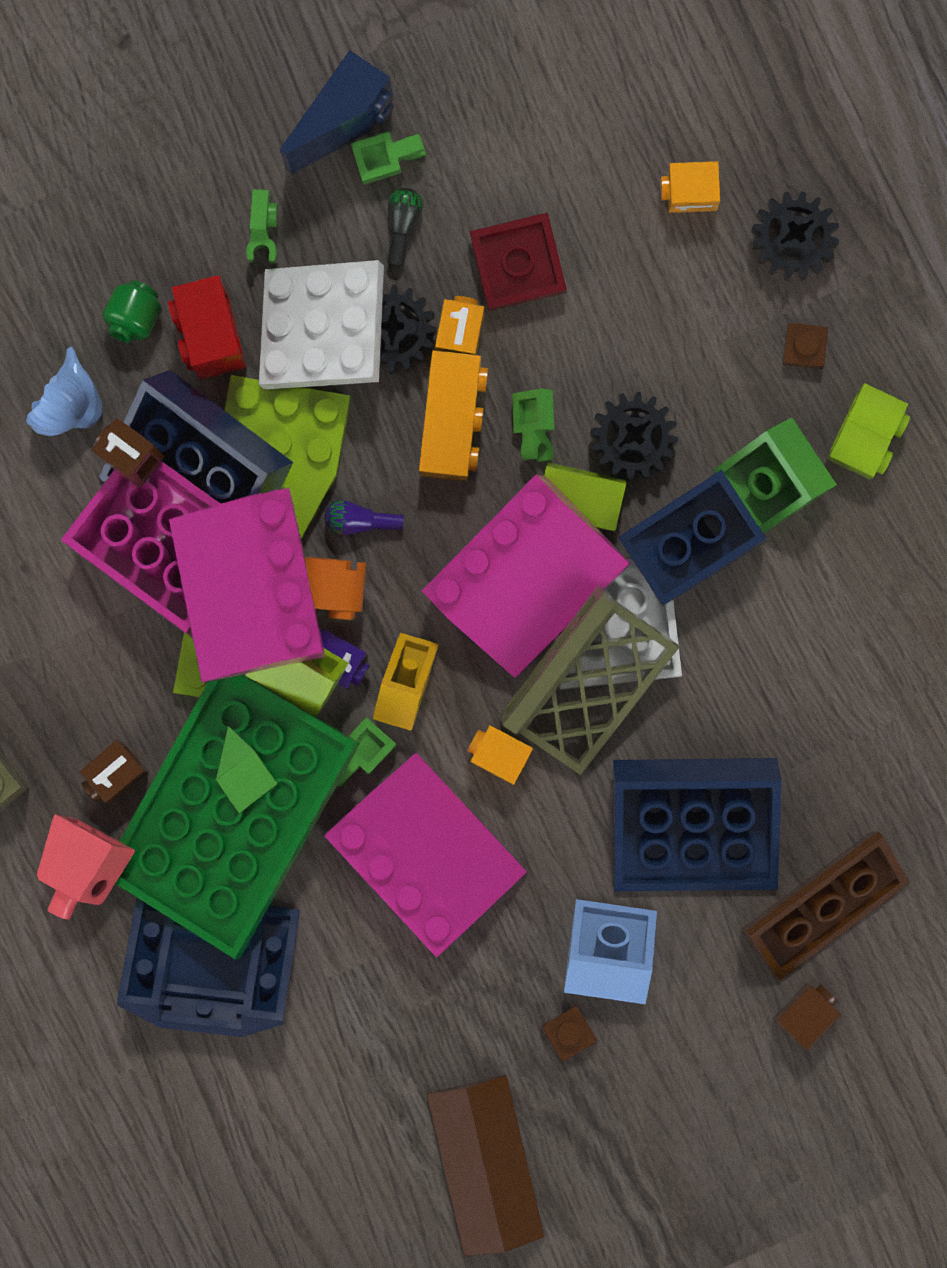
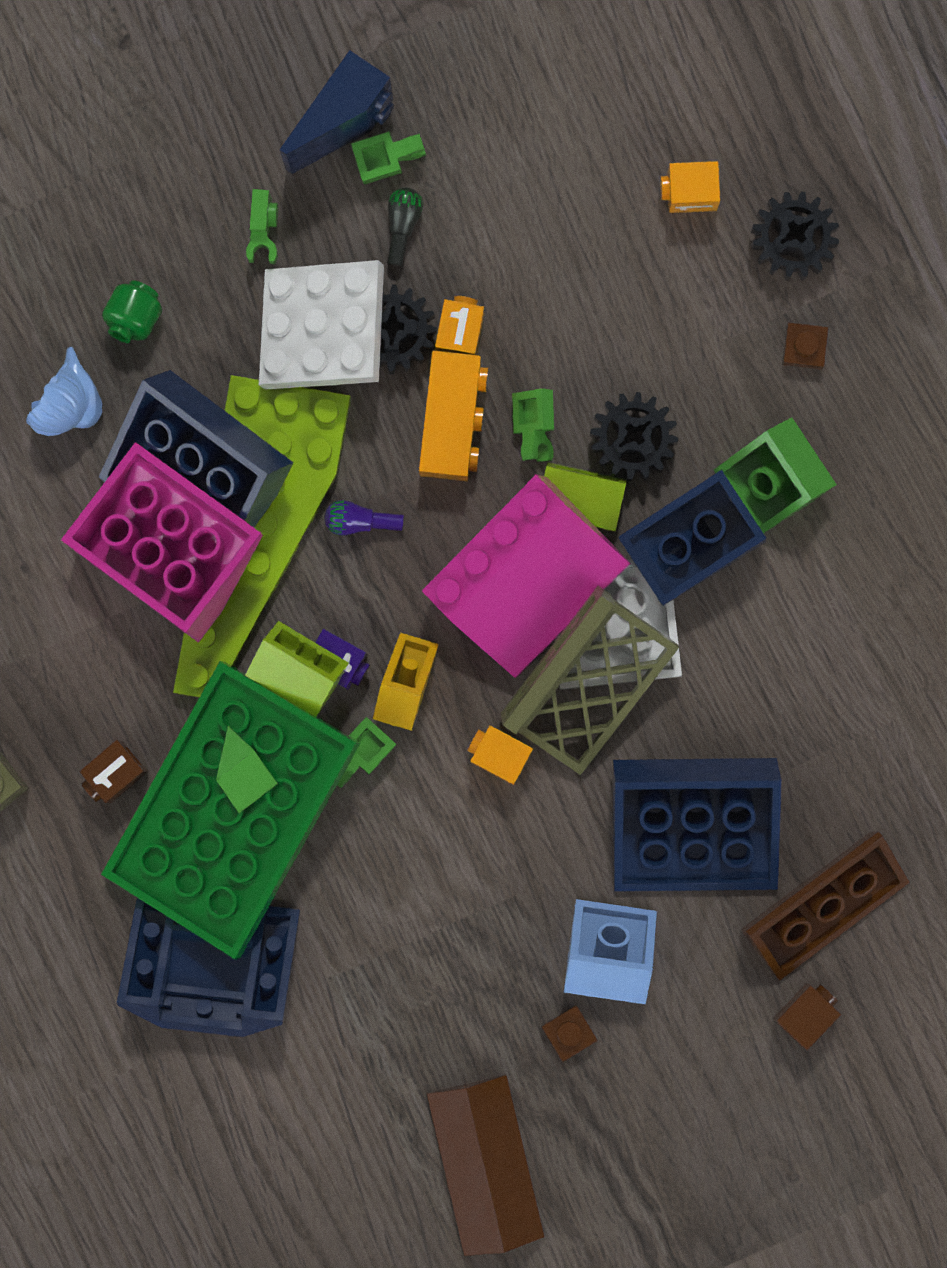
(80, 864): coral torso -> none
(127, 452): reddish brown brick -> none
(208, 327): red brick -> none
(246, 586): dark pink slope -> none
(337, 586): orange brick -> none
(425, 854): dark pink slope -> none
(518, 261): dark red plate -> none
(868, 432): lime brick -> none

